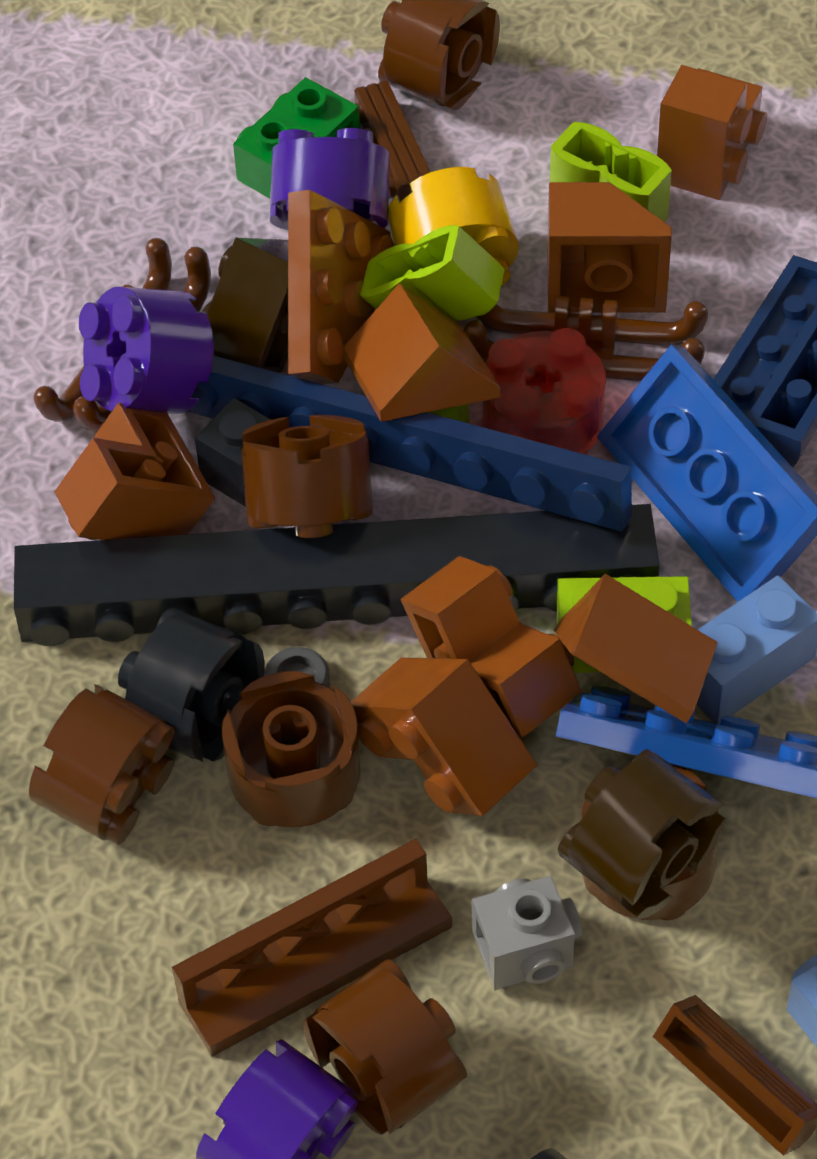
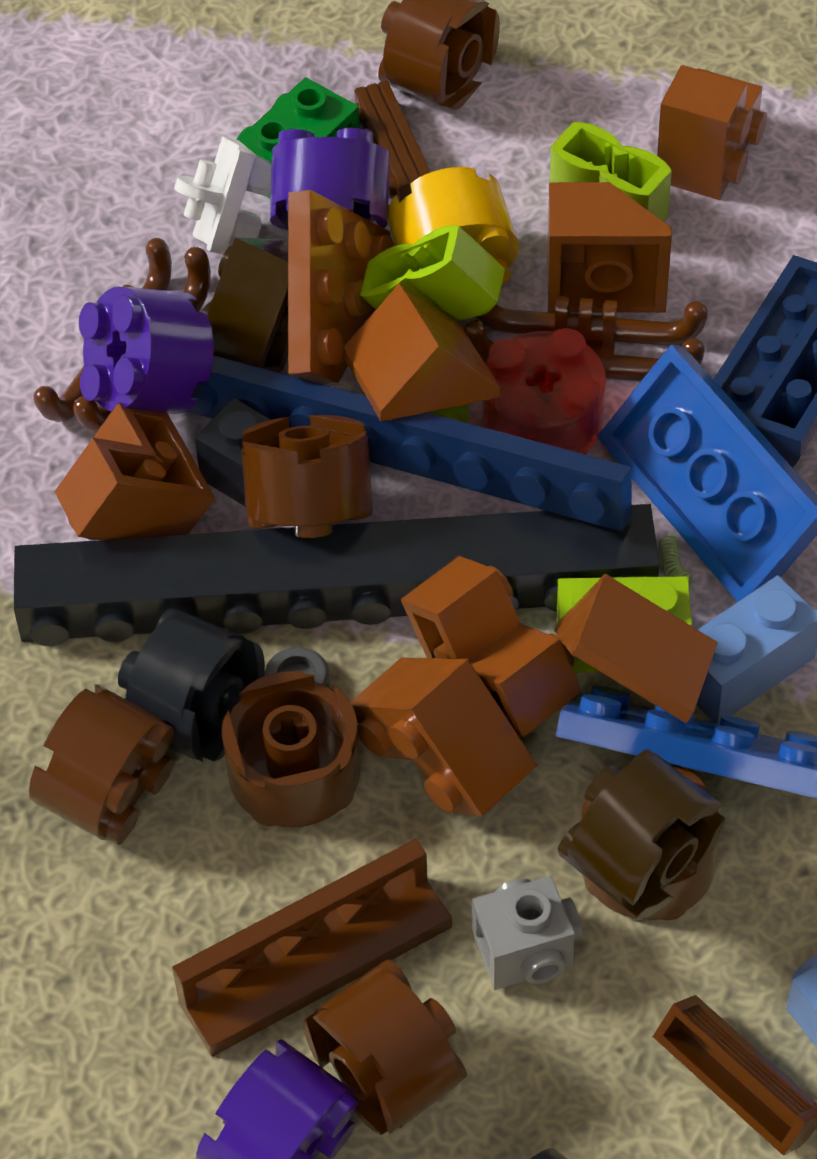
(219, 191): none -> white hips
(679, 568): none -> yellowish green leg

